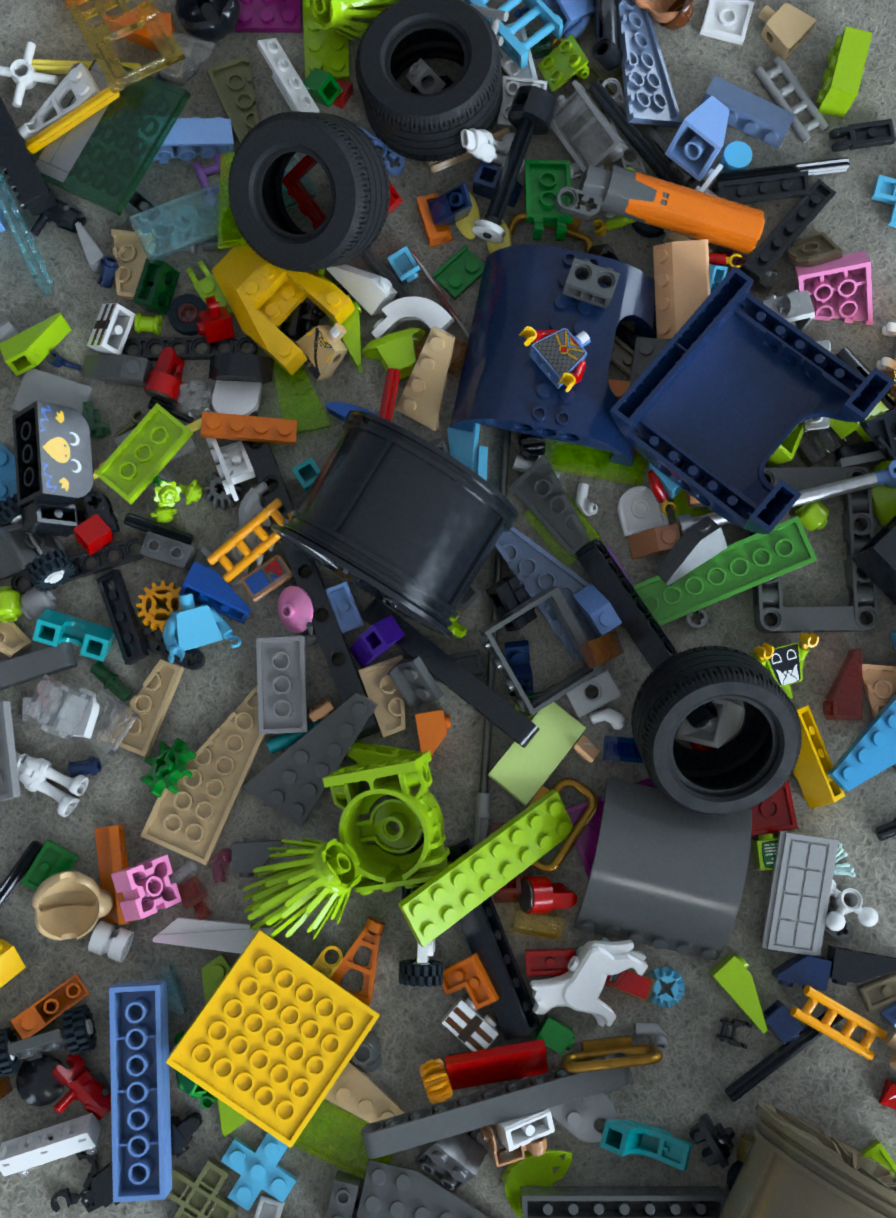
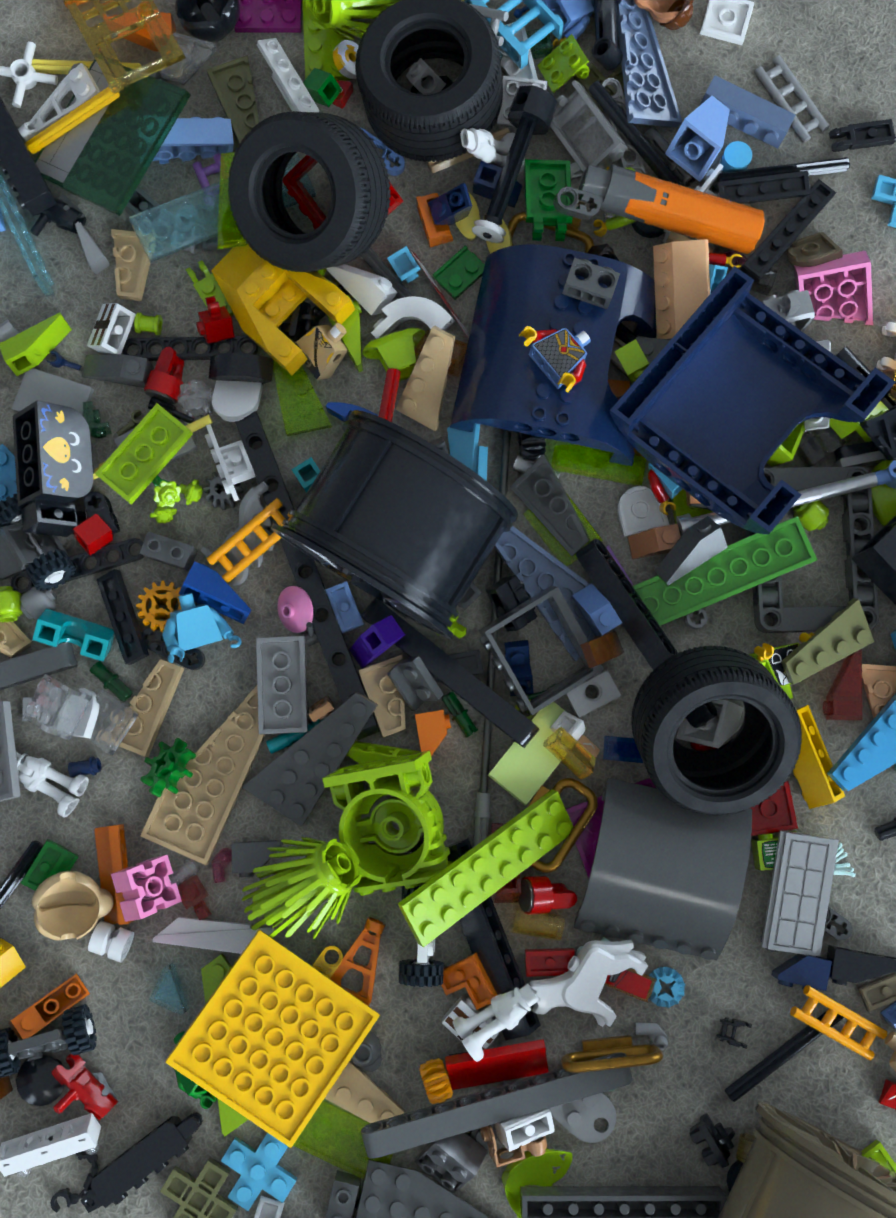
(107, 271): dark blue pin -> none
(140, 1091): medium blue brick -> none
(148, 525): black axle -> none
(156, 287): dark green brick -> none
(177, 313): black bush -> none
(248, 428): orange plate -> none
(266, 577): slope -> none
(345, 58): none -> piece
(459, 714): none -> dark green axle
(508, 1010): none -> white piece
(555, 1034): green brick -> none
(570, 753): none -> clear yellow brick
(571, 724): none -> white slope
(582, 502): white arm -> none
(613, 717): white arm -> none
(632, 360): none -> lime brick
(633, 1137): teal arch -> none
(739, 985): lime slope -> none
(781, 1023): dark blue brick -> none
(785, 28): tan torso -> none
(835, 919): white piece -> none
(836, 640): none -> olive wing
(843, 72): lime brick -> none

